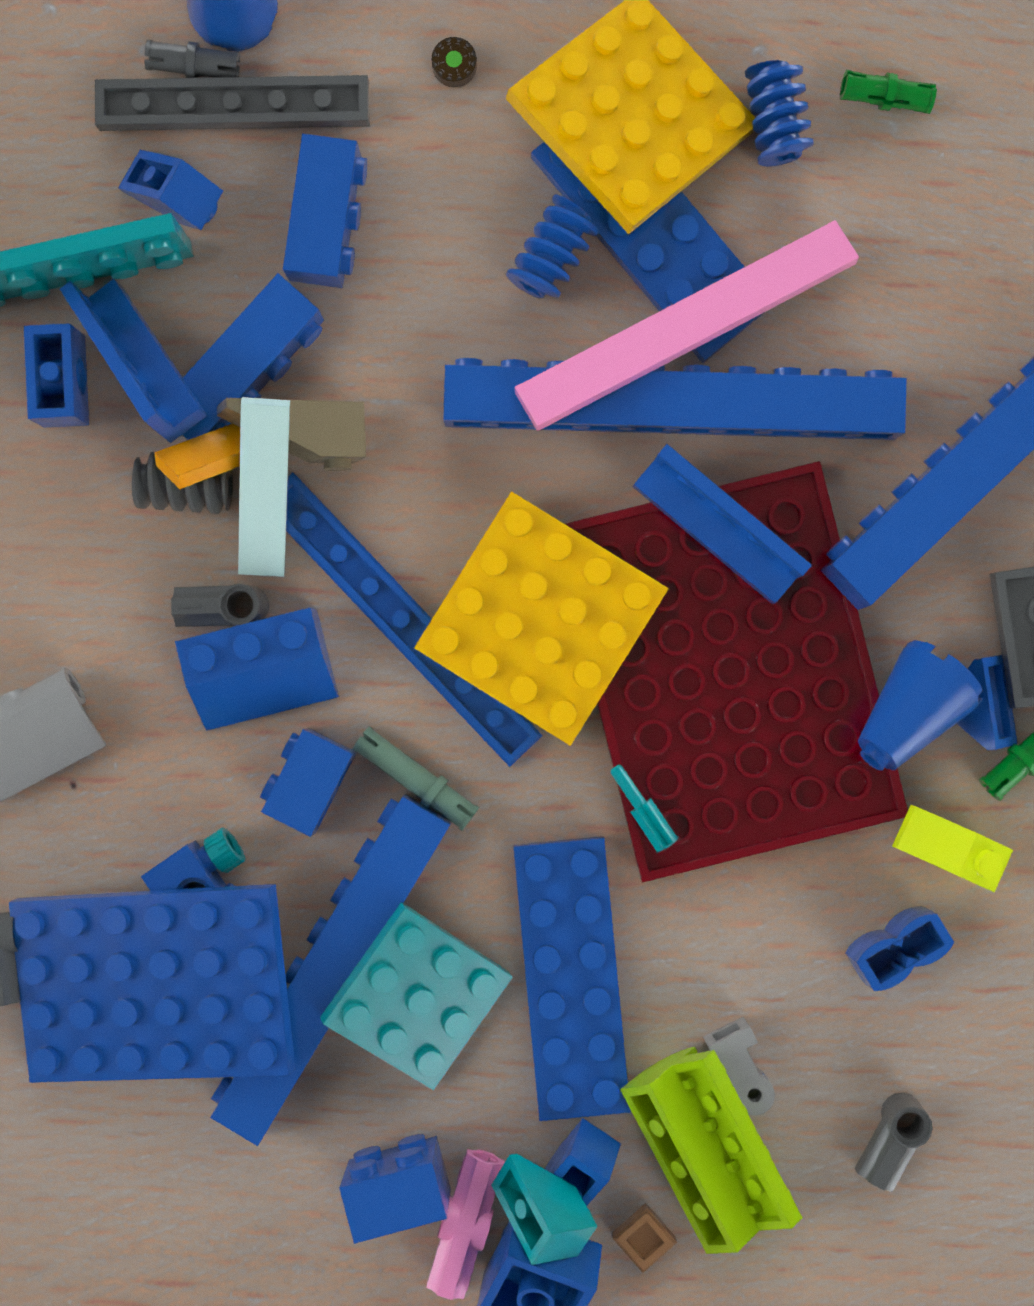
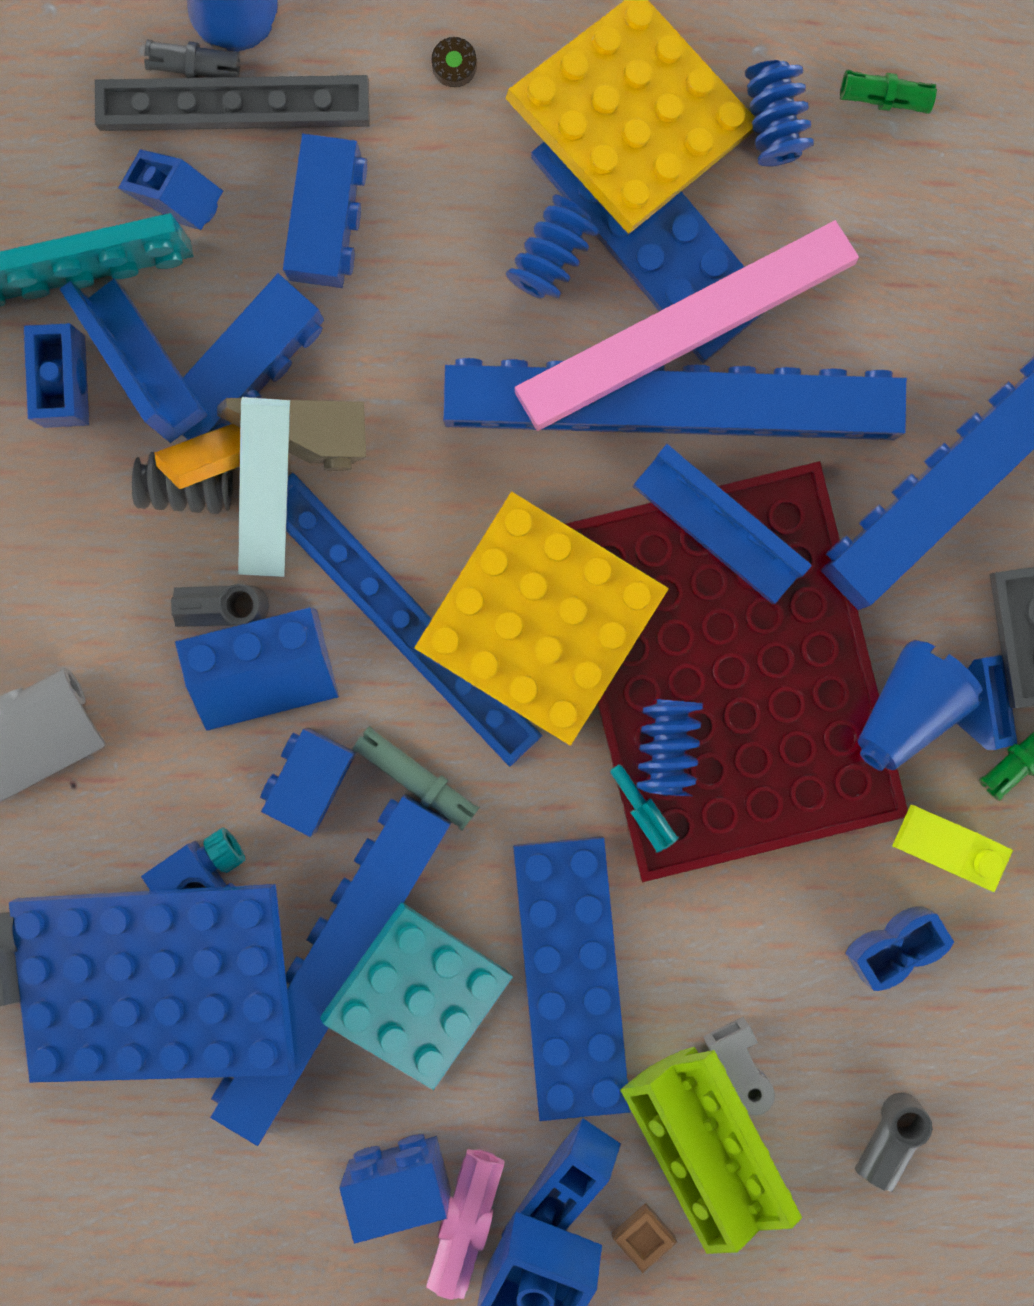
(543, 1210): teal slope -> none
(669, 747): none -> blue piece

